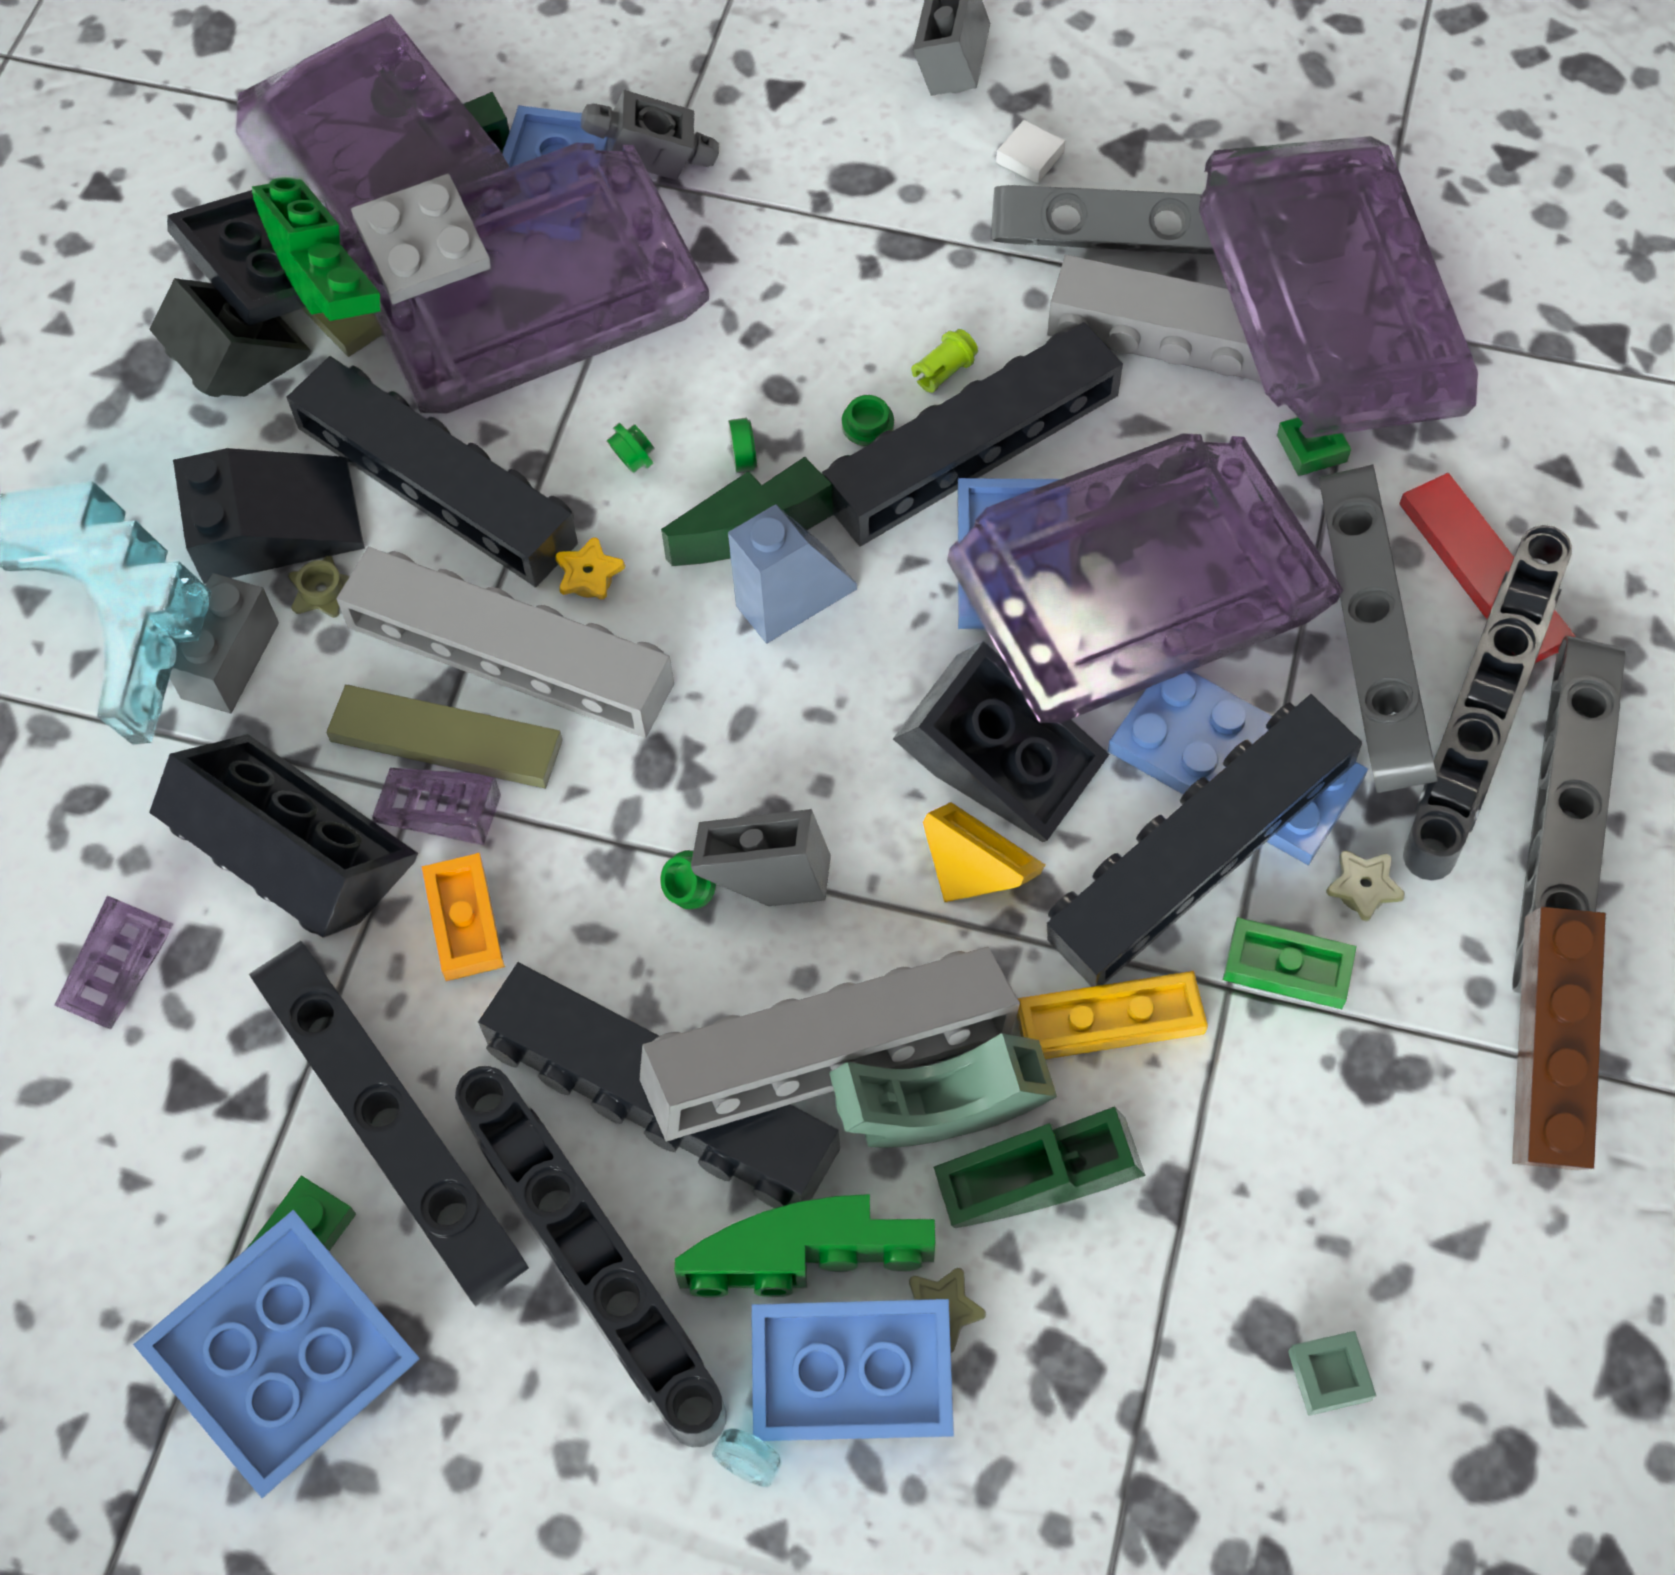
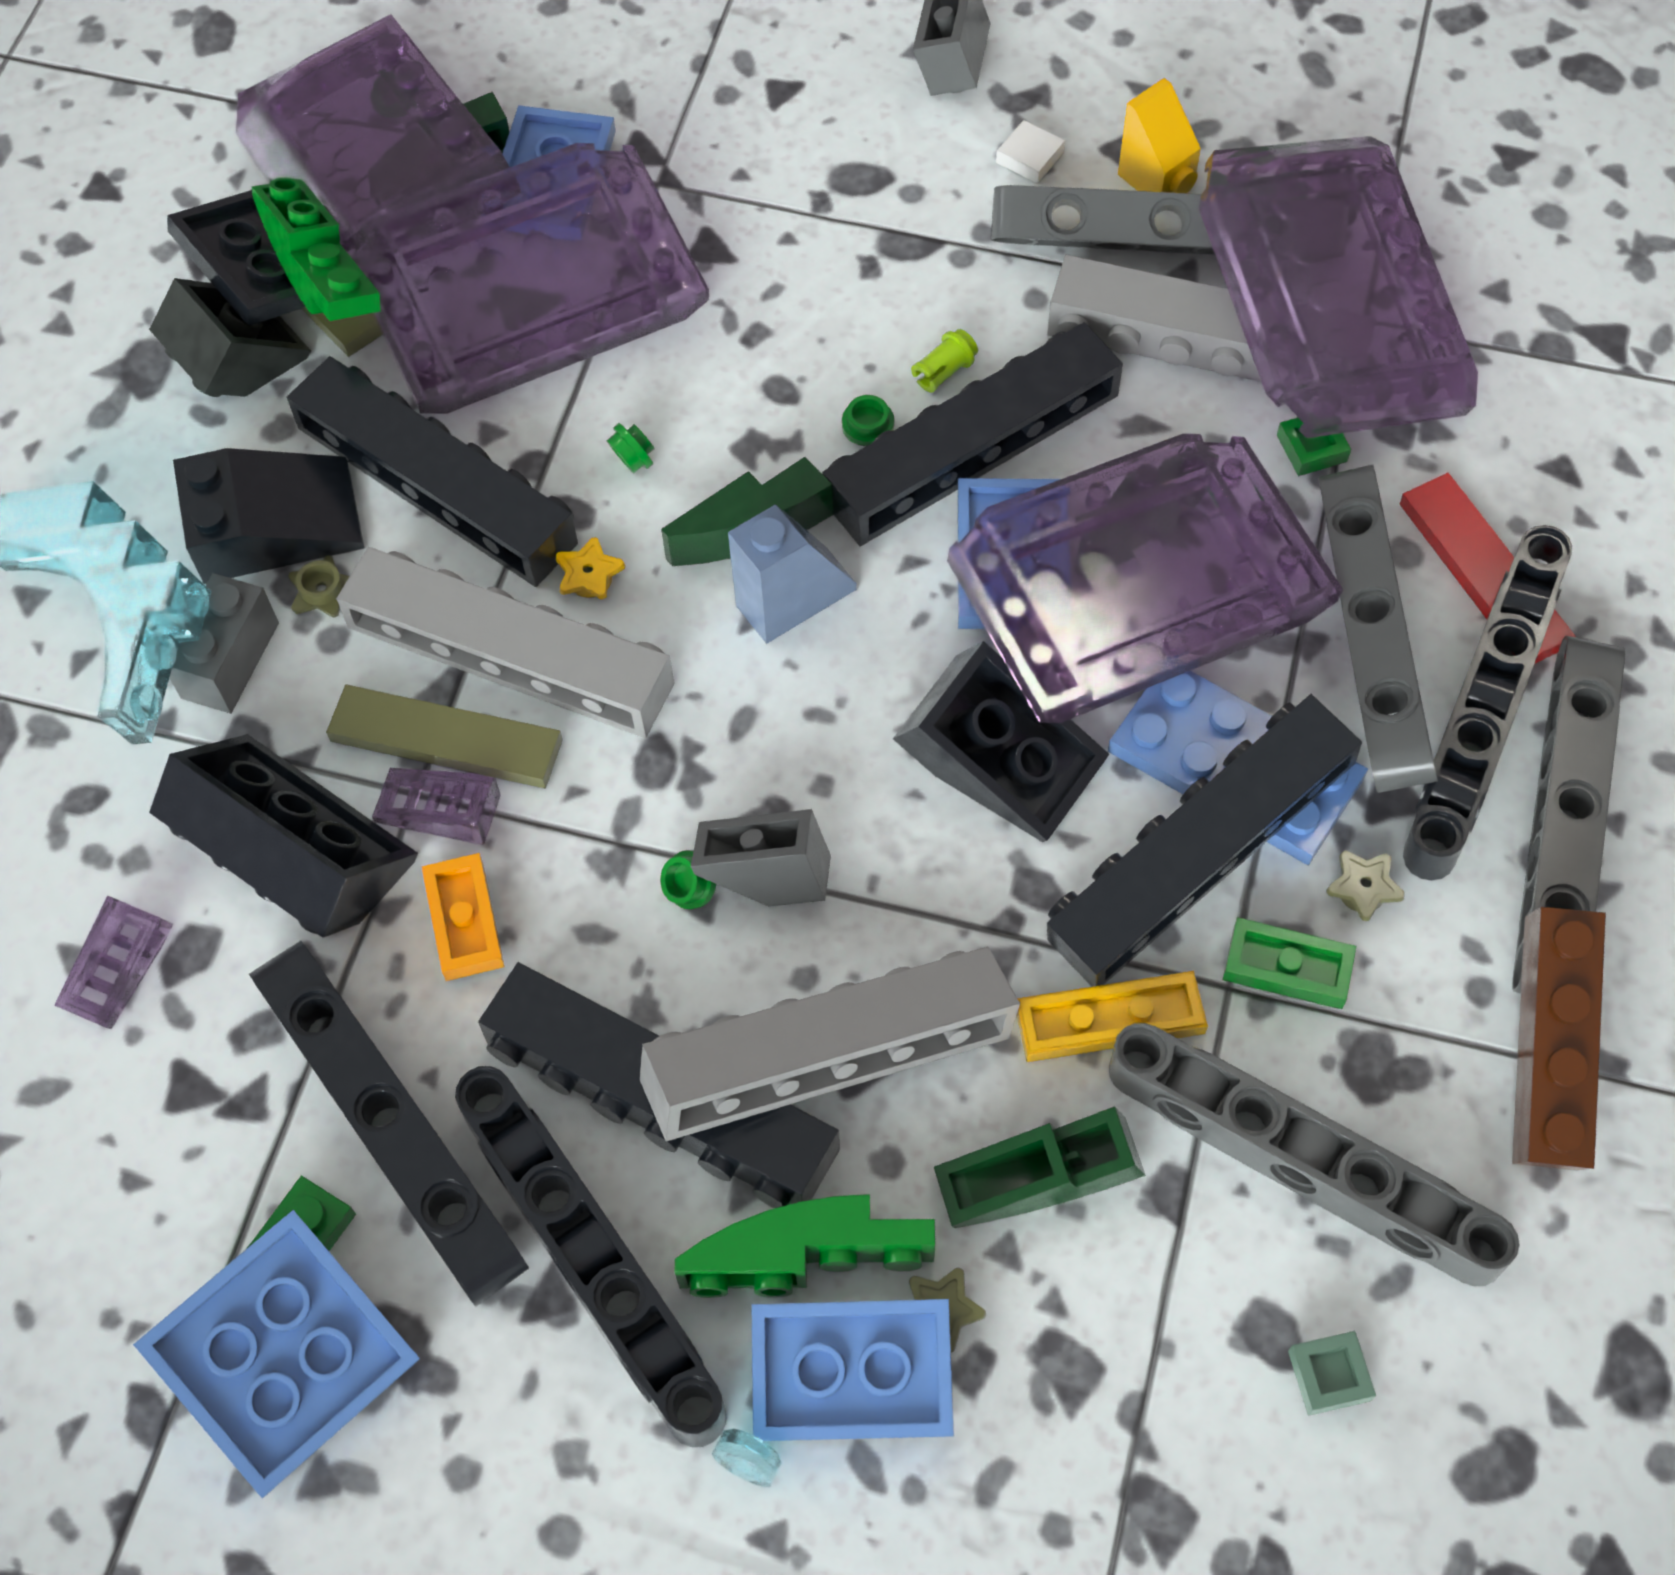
(420, 238): light grey plate -> none
(657, 130): dark grey piece -> none
(742, 445): green tile -> none
(944, 1098): sand green arch -> none
(974, 857): yellow slope -> none
(1158, 143): none -> yellow slope
(1313, 1155): none -> dark grey beam

